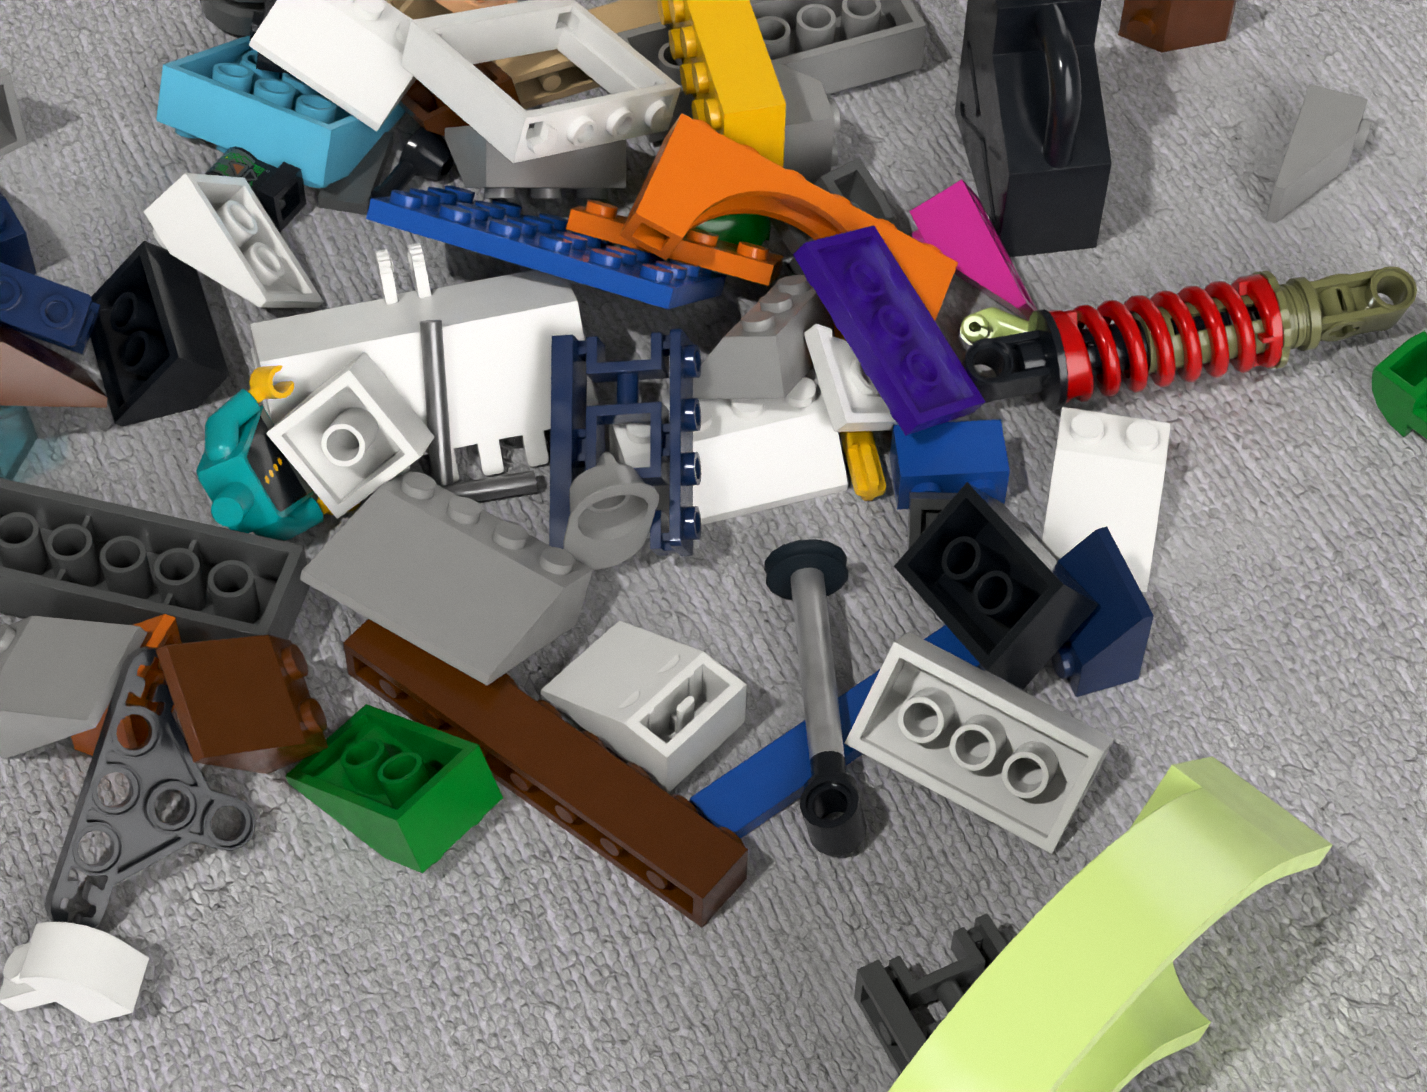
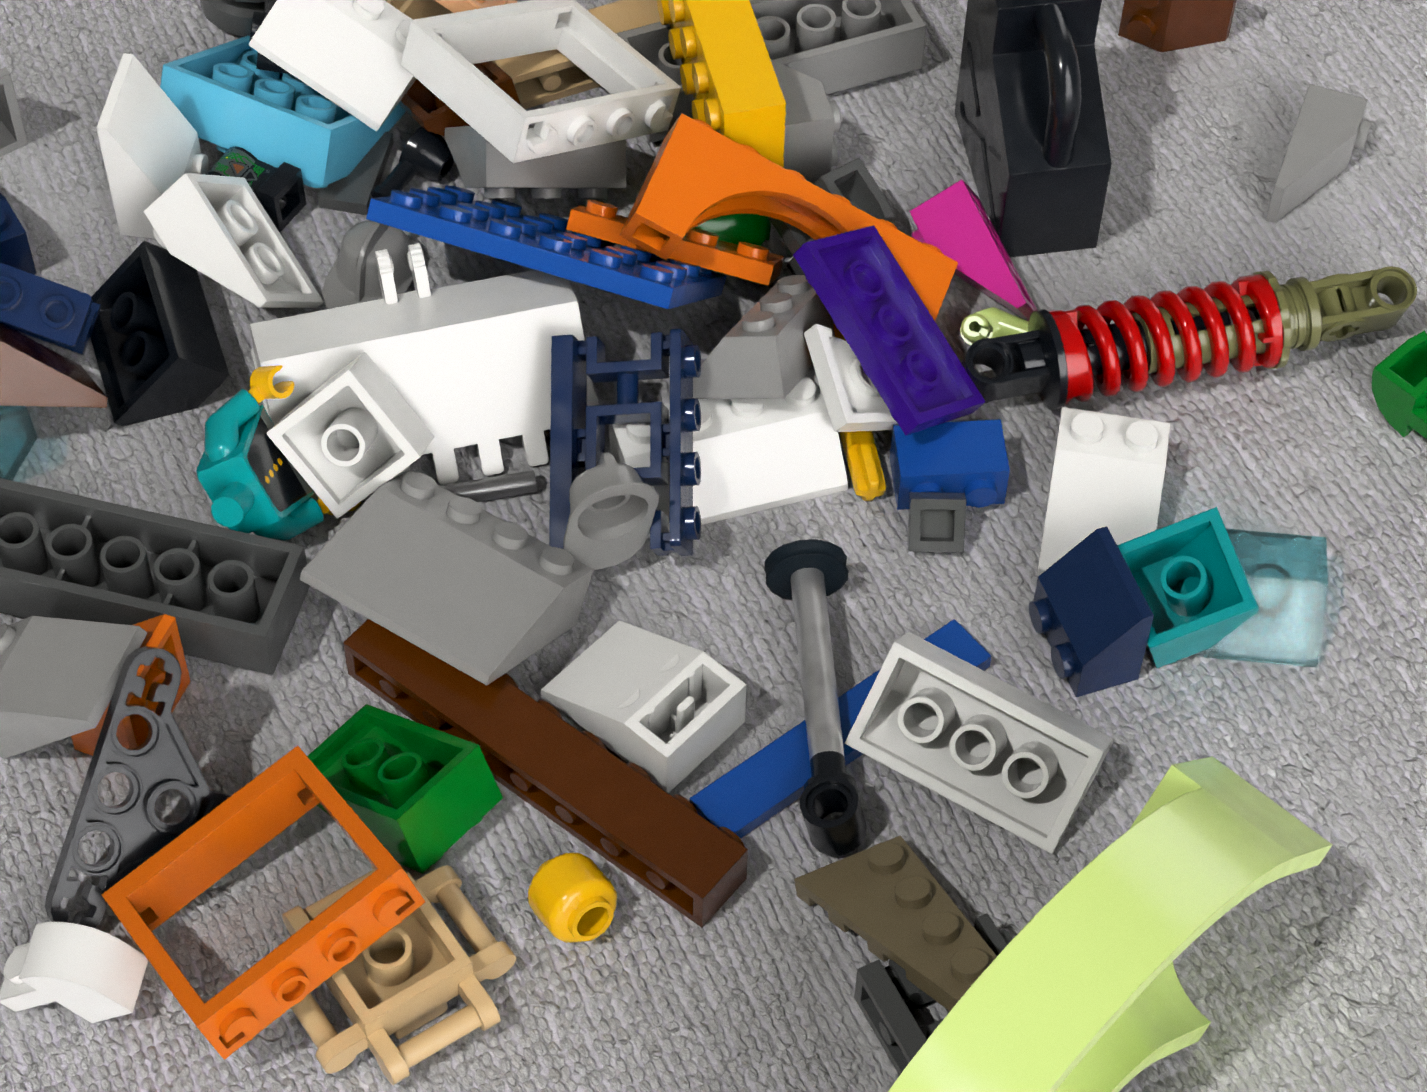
(143, 145): none -> white slope
(218, 846): none -> orange window
(244, 702): reddish brown slope -> none
(355, 271): none -> light grey piece
(407, 981): none -> tan brick
(436, 401): flat silver bar -> none
(572, 898): none -> yellow head
(902, 916): none -> dark tan wing
(995, 586): black brick -> none
(1190, 585): none -> teal slope
(1290, 590): none -> clear light blue slope

